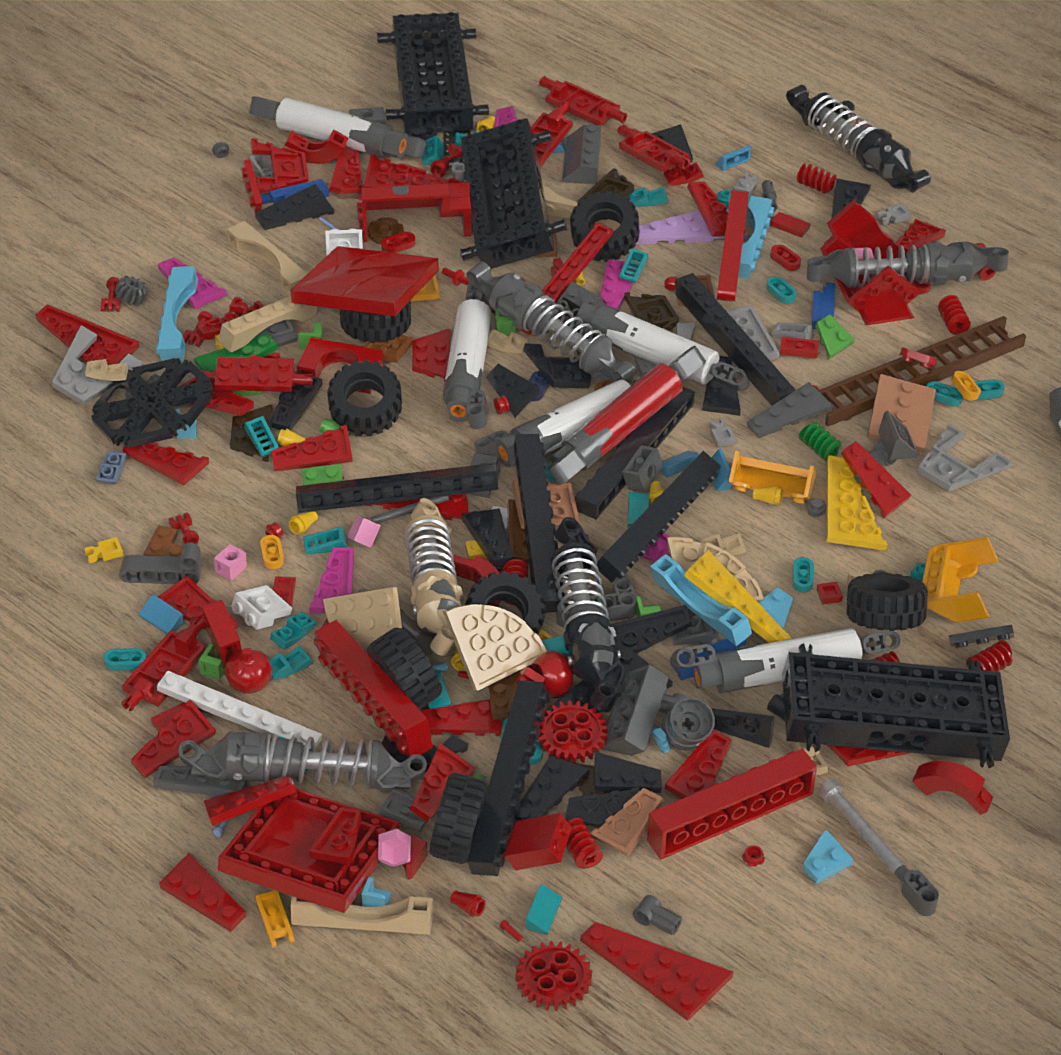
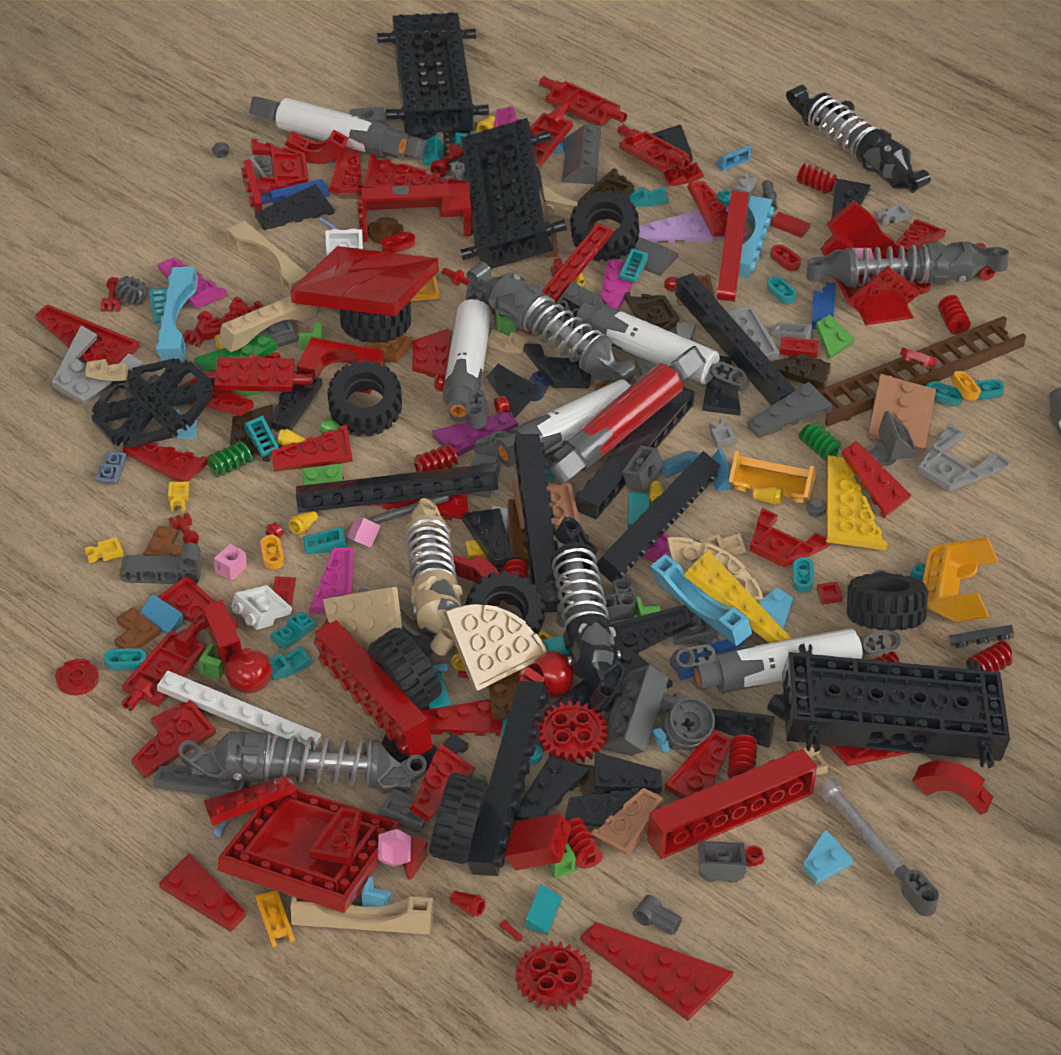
(77, 677): none -> red tile
(138, 630): none -> dark orange plate
(157, 298): none -> teal slope
(178, 494): none -> yellow plate
(229, 456): none -> green piece
(436, 459): none -> red piece
(439, 383): none -> red hinge
(463, 437): none -> magenta wing
(566, 865): none -> bright green panel
(659, 257): none -> dark grey slope
(722, 861): none -> dark grey slope
(741, 755): none -> red piece
(779, 546): none -> red wing
(804, 369): none -> dark brown wing

